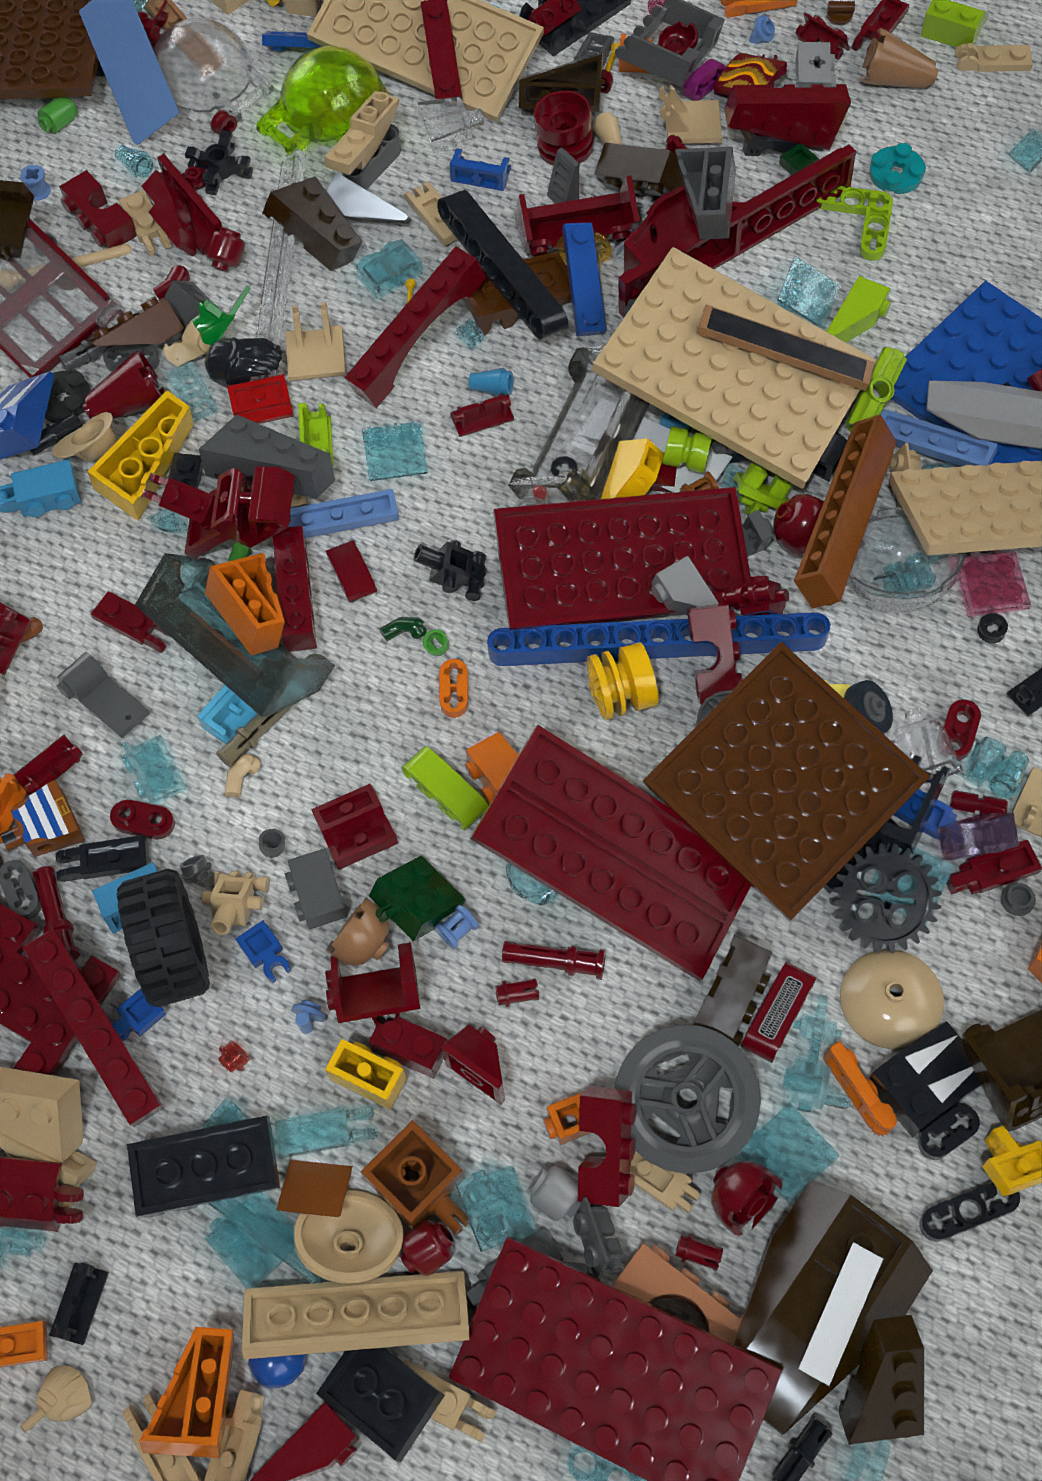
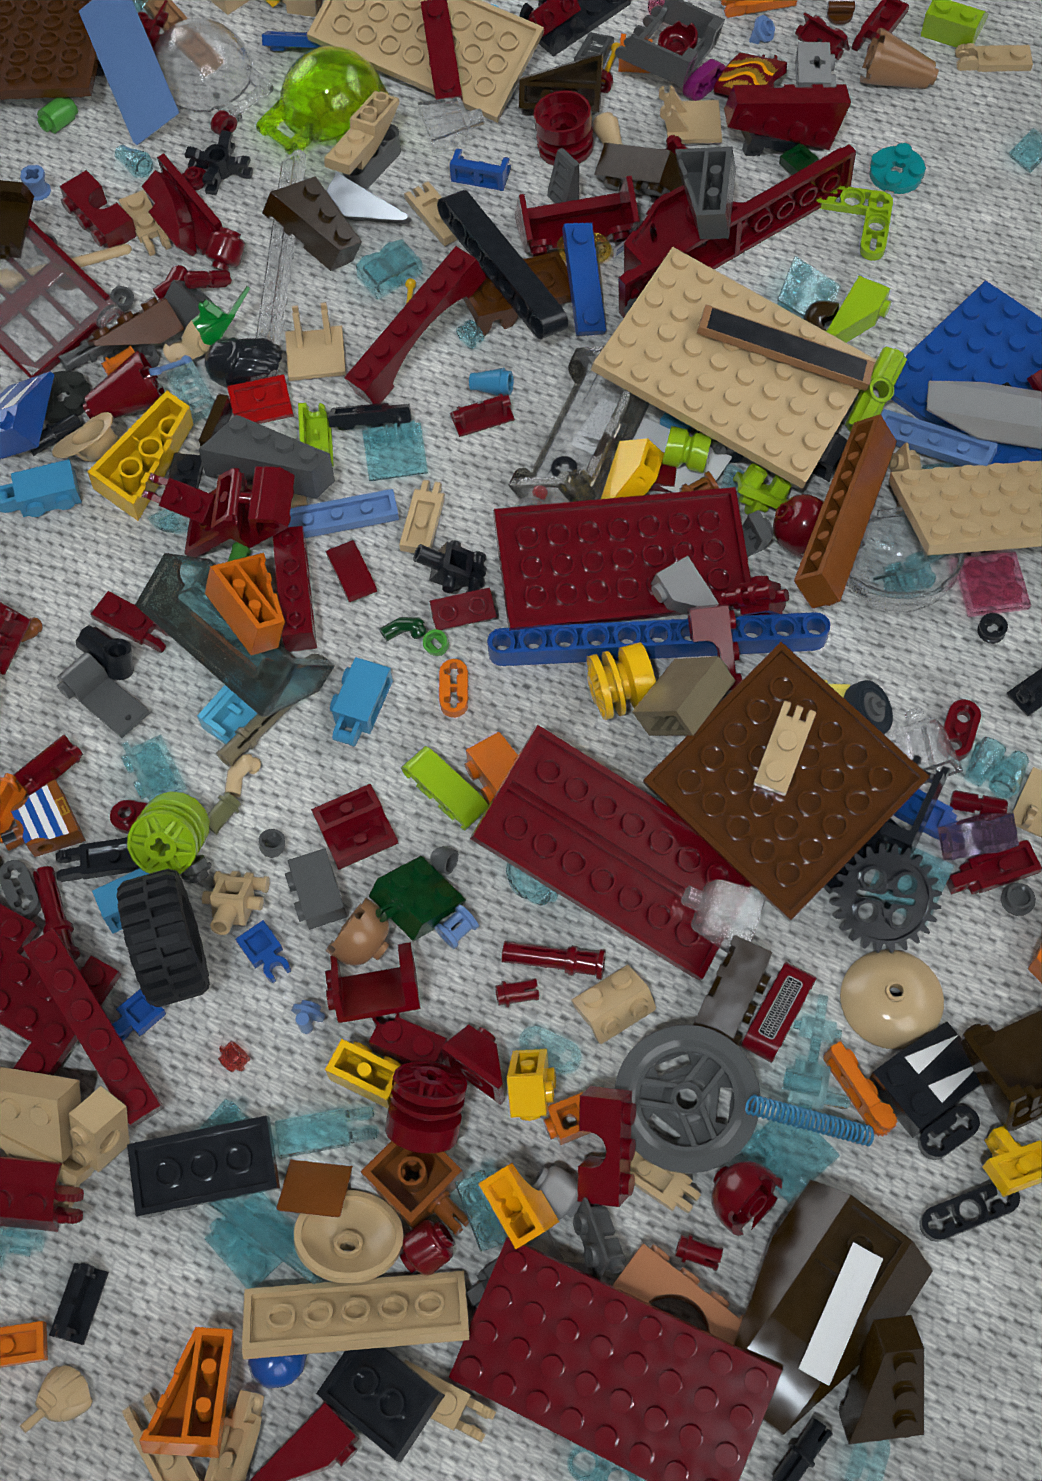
(99, 1129): none -> tan brick
(109, 652): none -> black piece
(112, 363): none -> orange pin
(120, 291): none -> dark grey hinge
(157, 370): none -> medium blue hinge
(168, 833): none -> lime wheel
(201, 279): none -> dark red piece
(218, 417): none -> dark brown tile
(223, 811): none -> olive pin
(359, 699): none -> dark azure brick
(370, 415): none -> black hinge
(422, 517): none -> tan hinge
(425, 1107): none -> dark red wheel
(444, 859): none -> dark grey hinge
(462, 609): none -> dark red hinge
(518, 1206): none -> light orange arch
(530, 1084): none -> yellow brick
(553, 1042): none -> clear light blue beam
(615, 1003): none -> tan bracket
(684, 696): none -> dark tan brick
(724, 911): none -> clear torso
(784, 750): none -> tan hinge
(819, 1115): none -> dark azure piece
(821, 312): none -> dark brown hair

